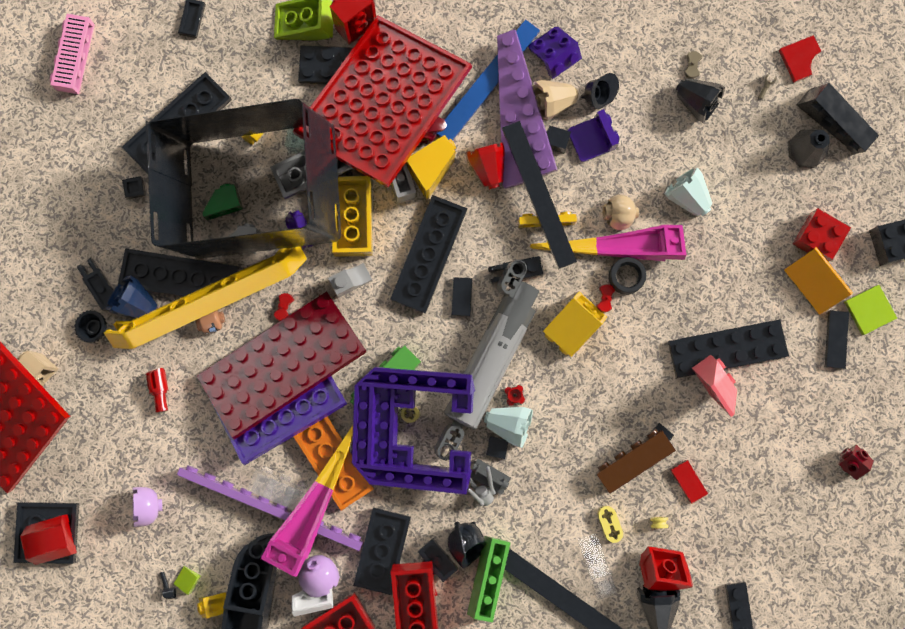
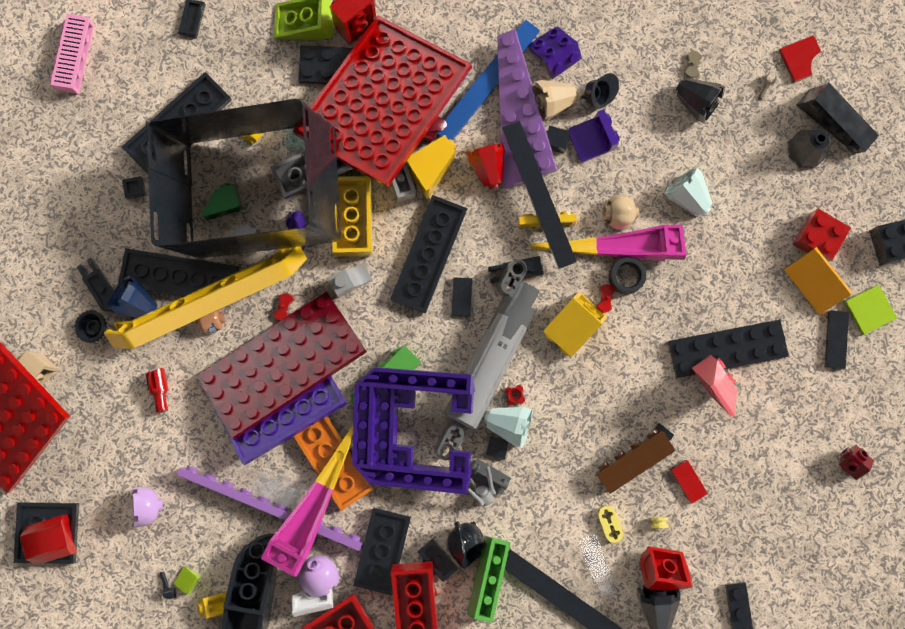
(410, 420): light yellow bush -> none

